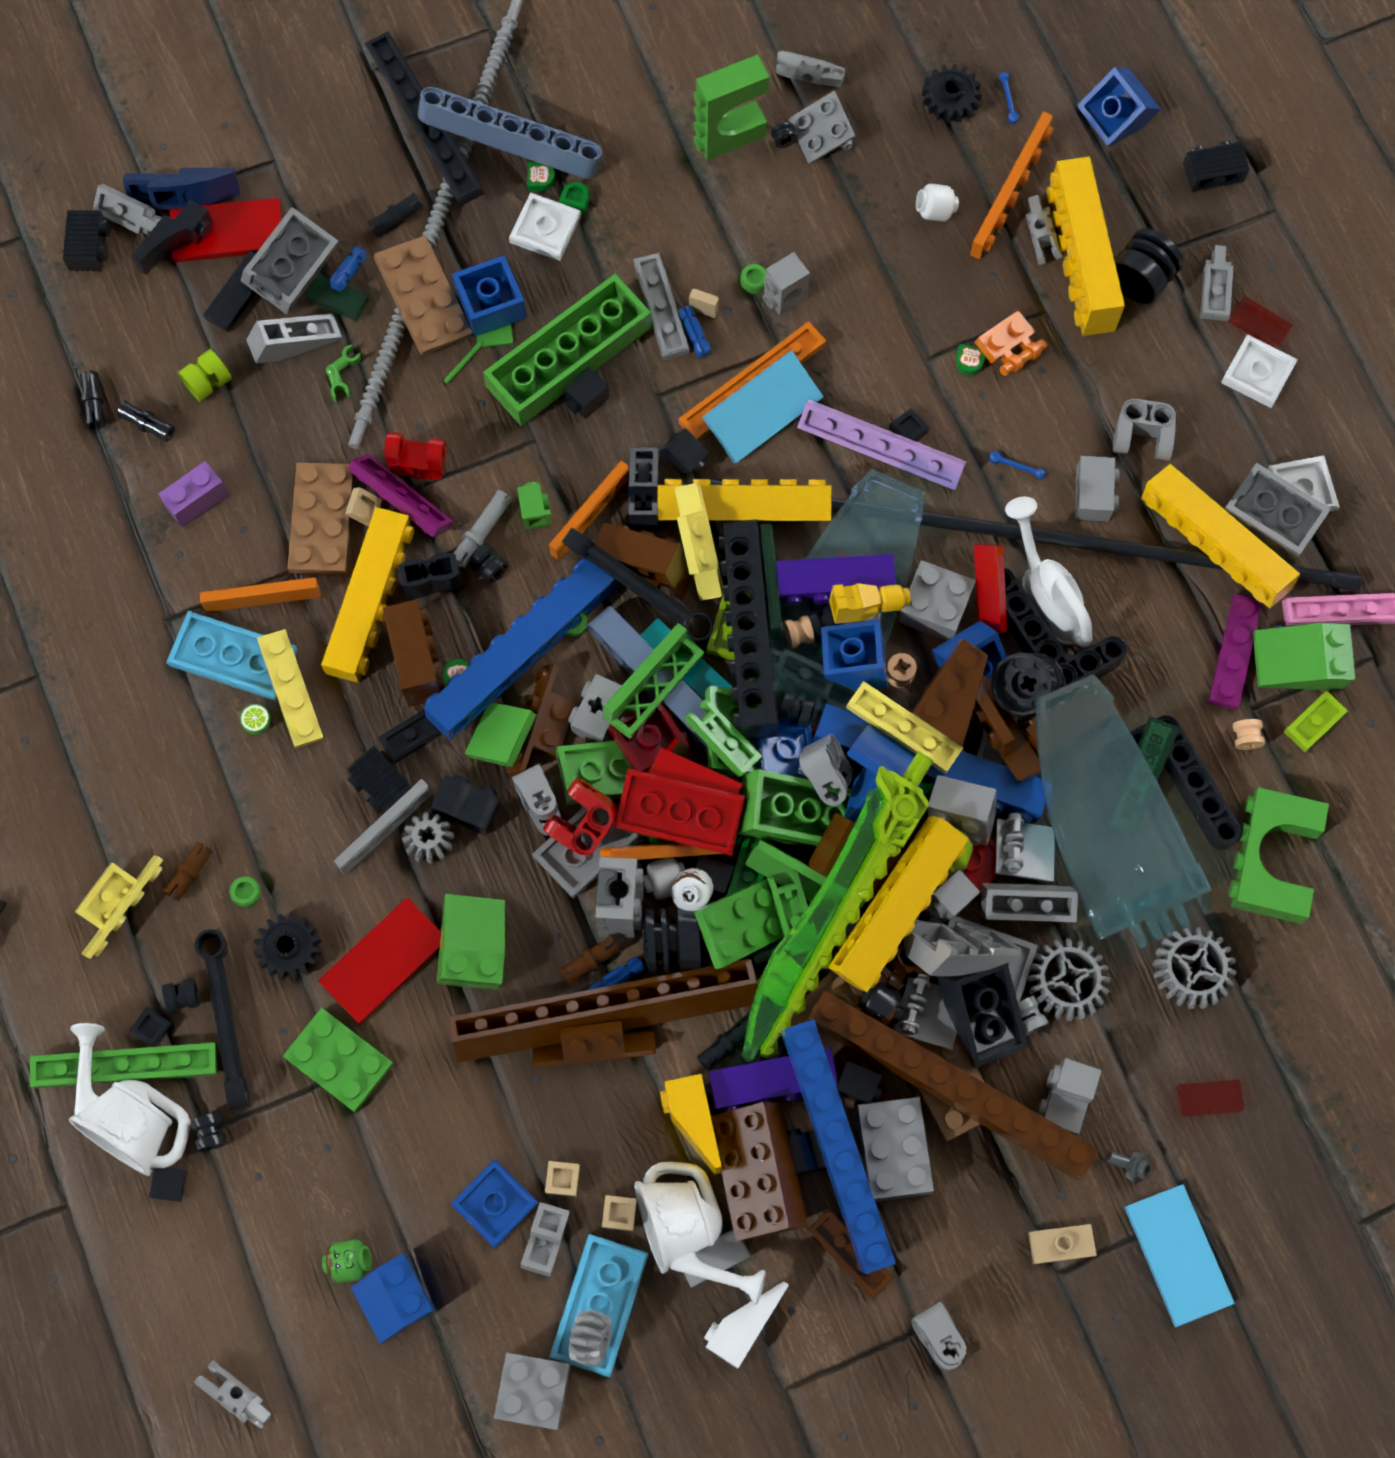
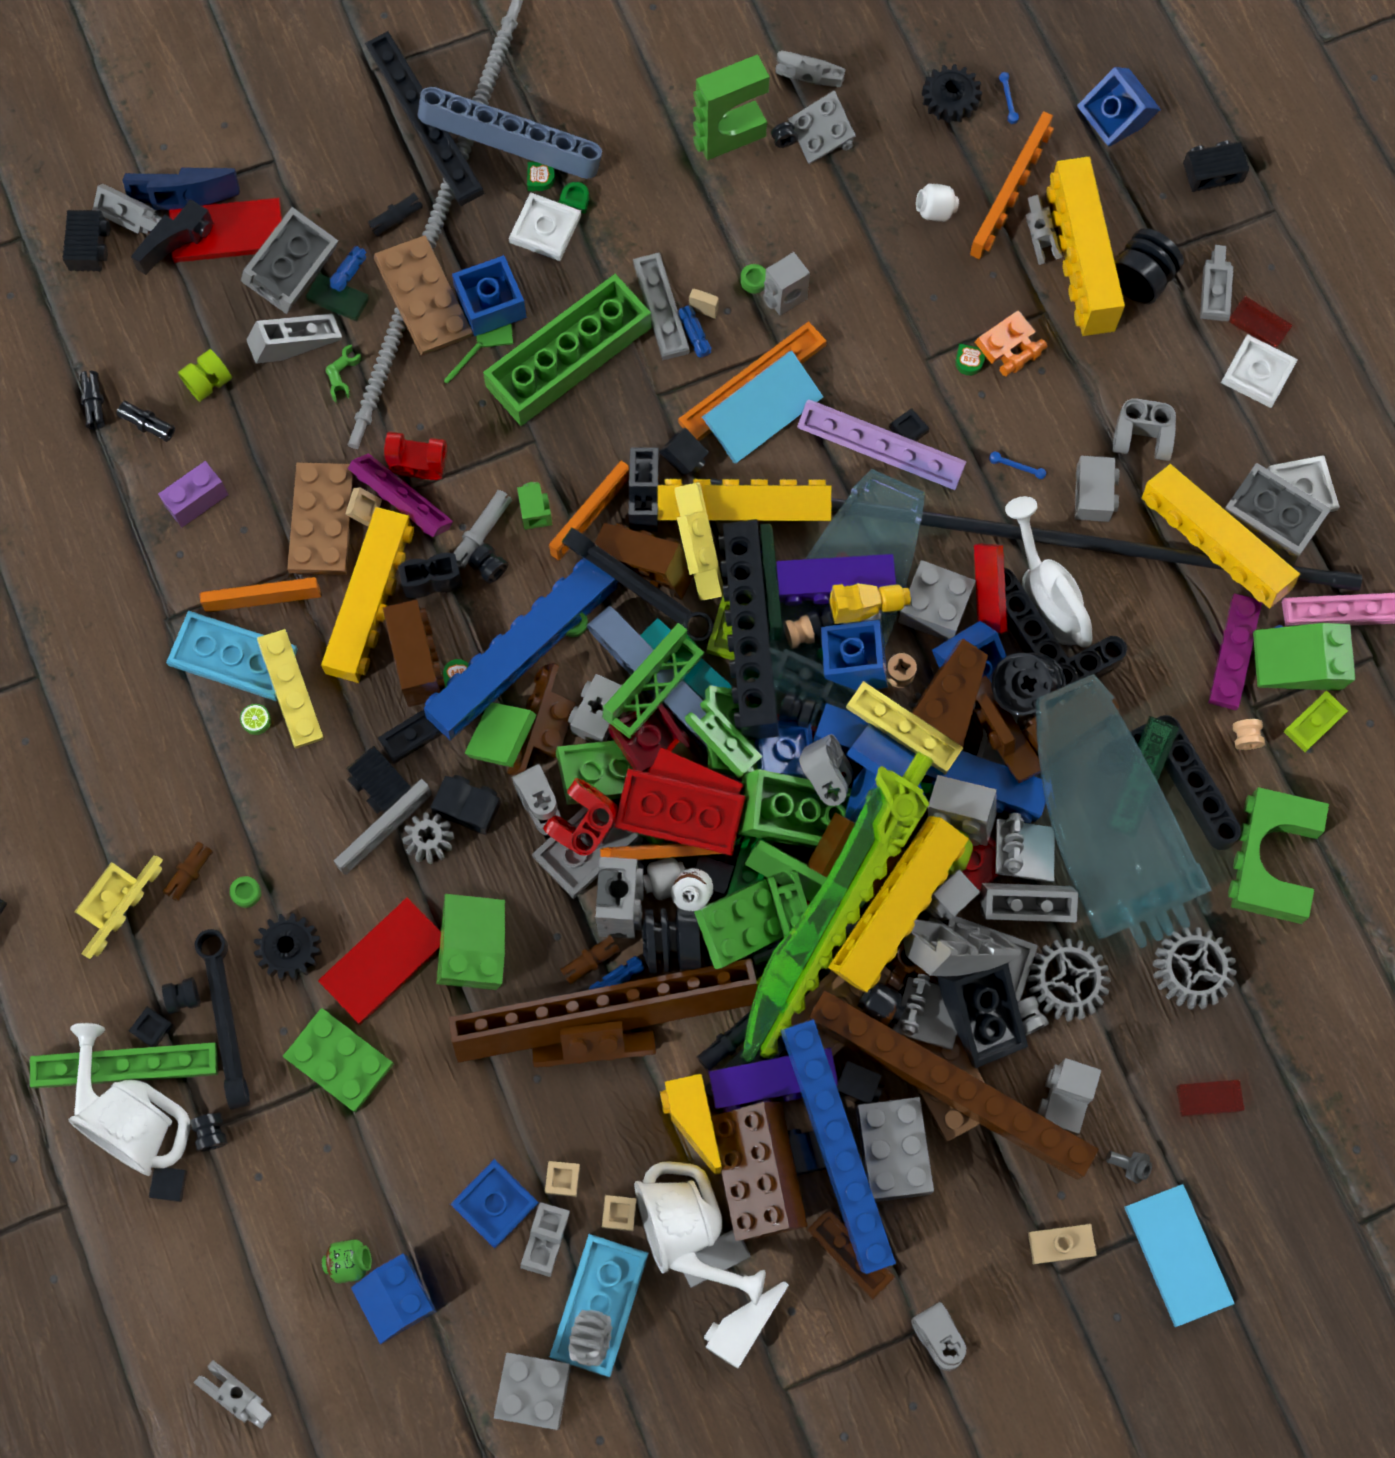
(231, 299): black tile -> none
(586, 393): black brick -> none

